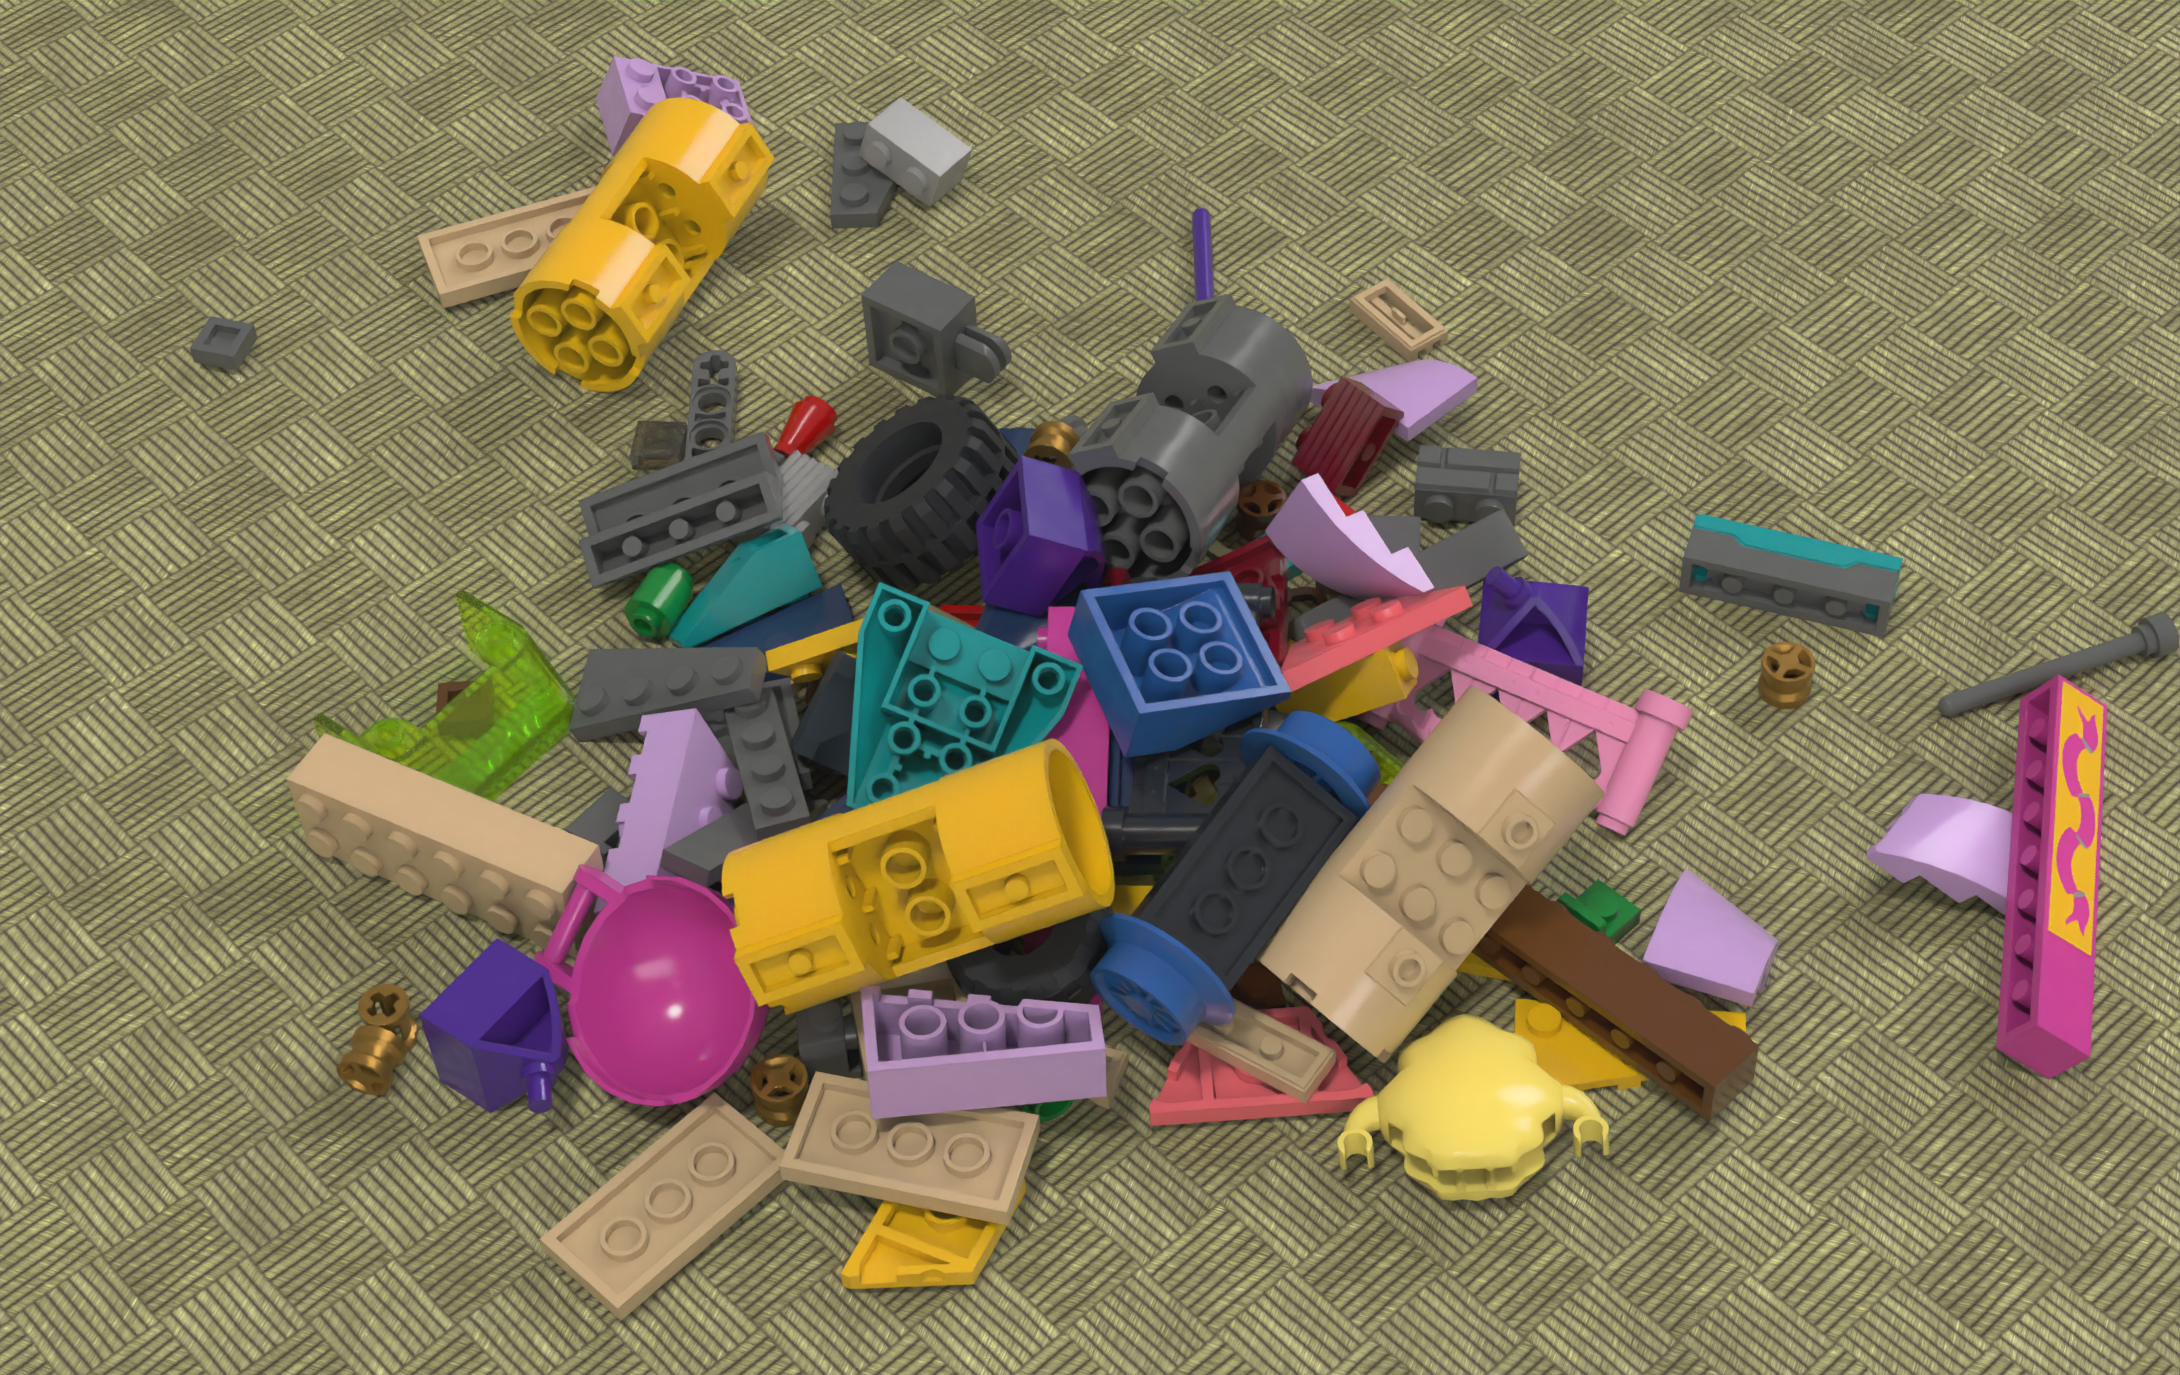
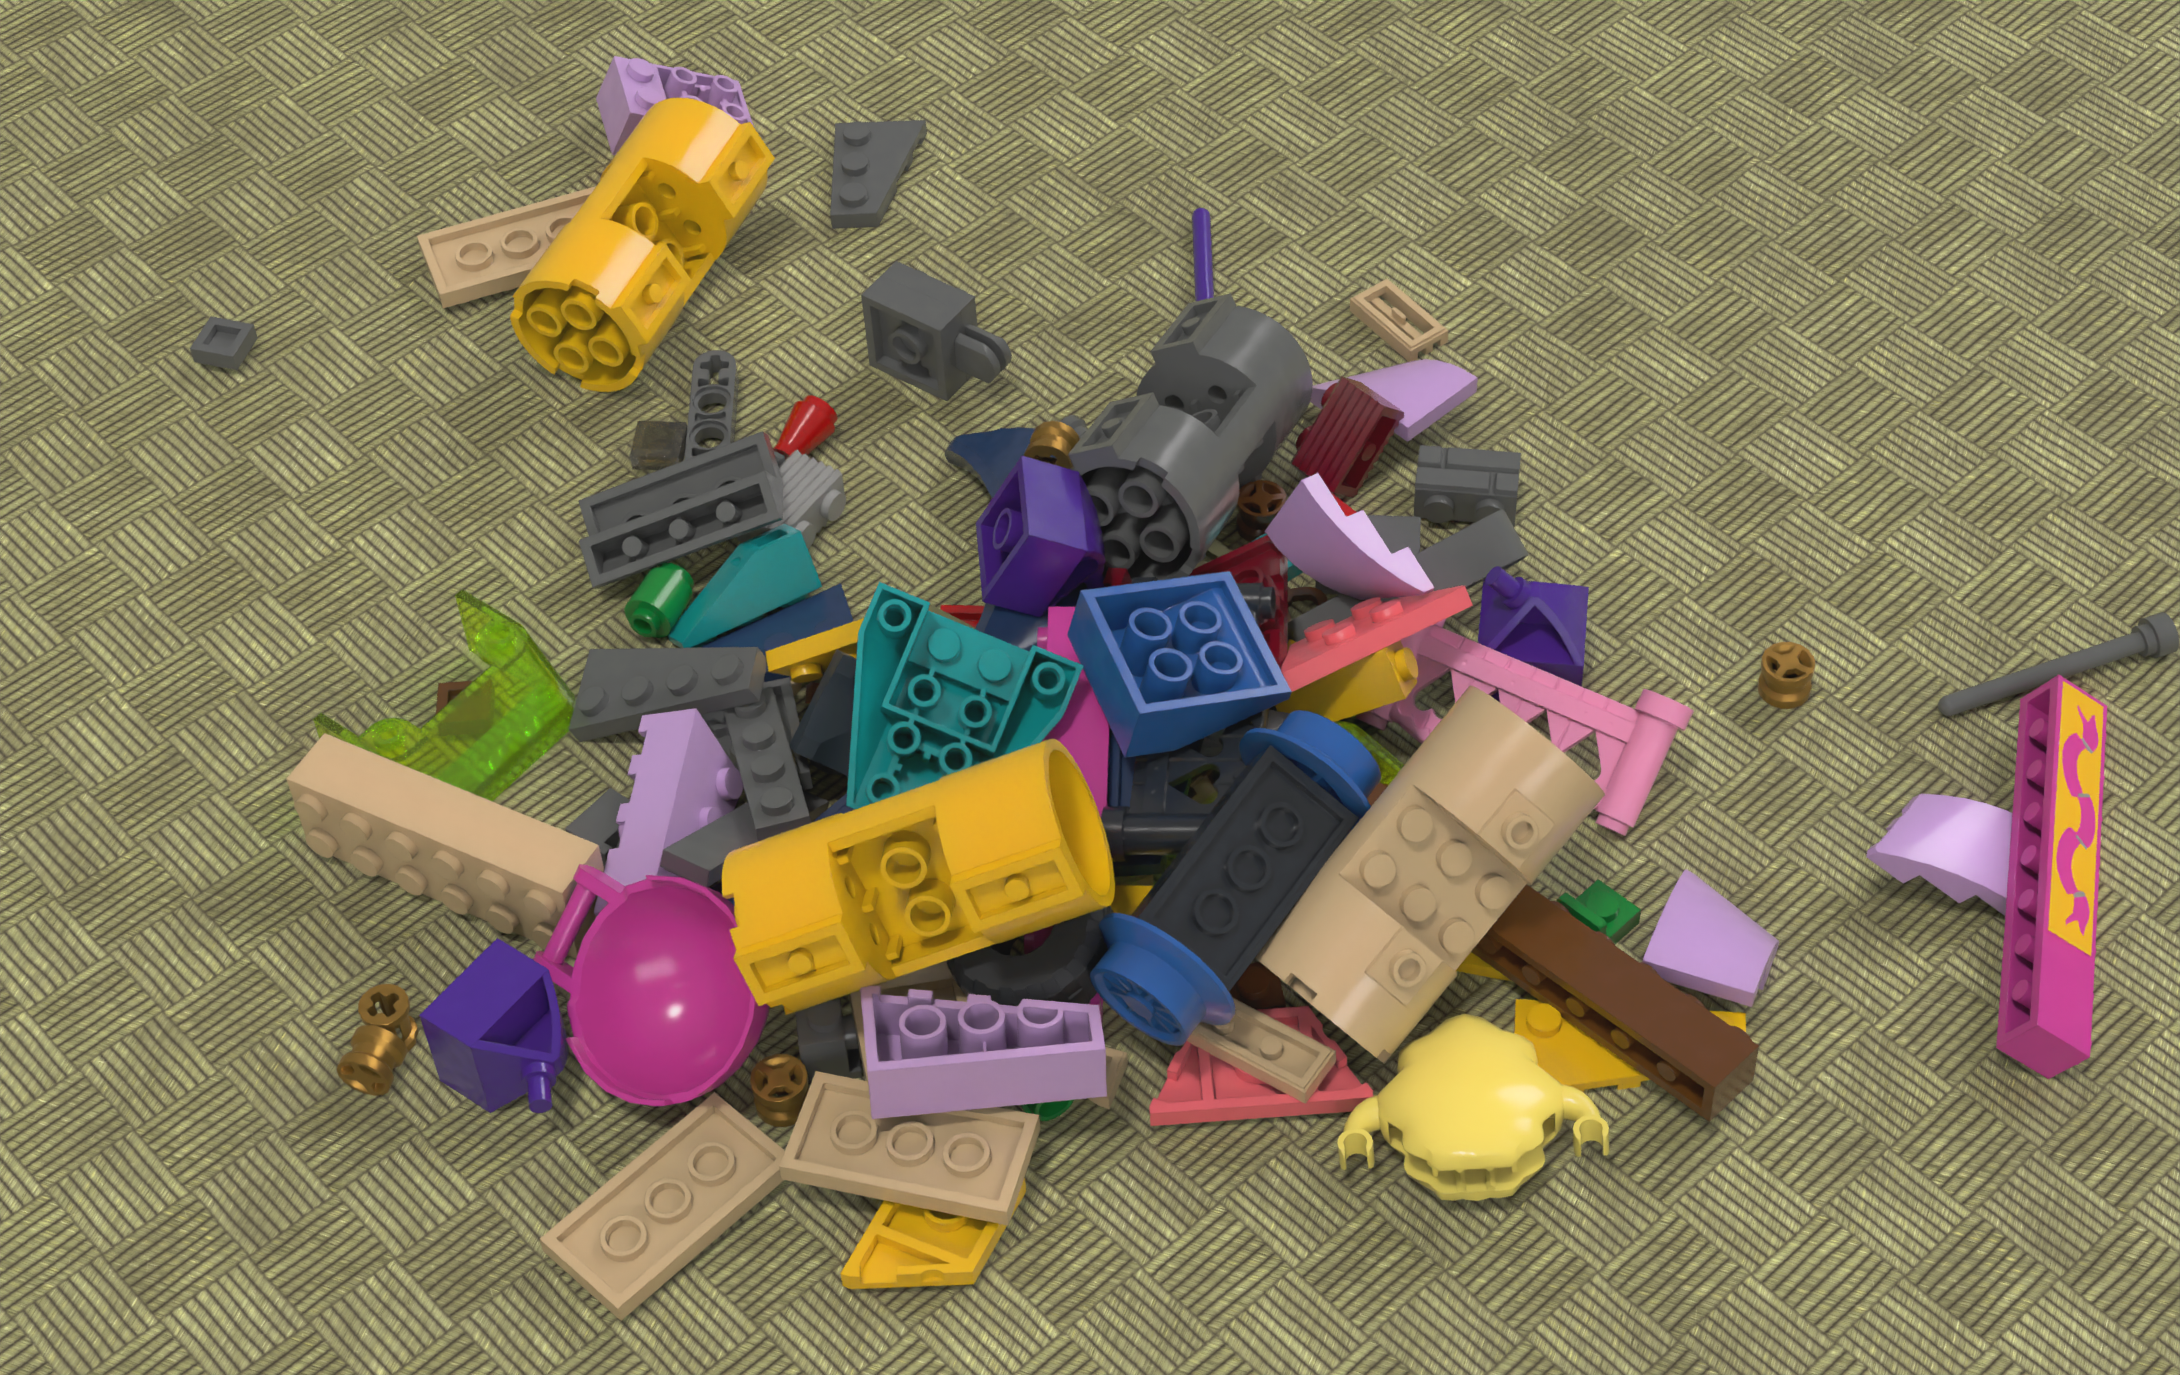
(915, 152): light grey brick -> none
(916, 490): black tyre -> none
(1790, 575): dark grey piece -> none

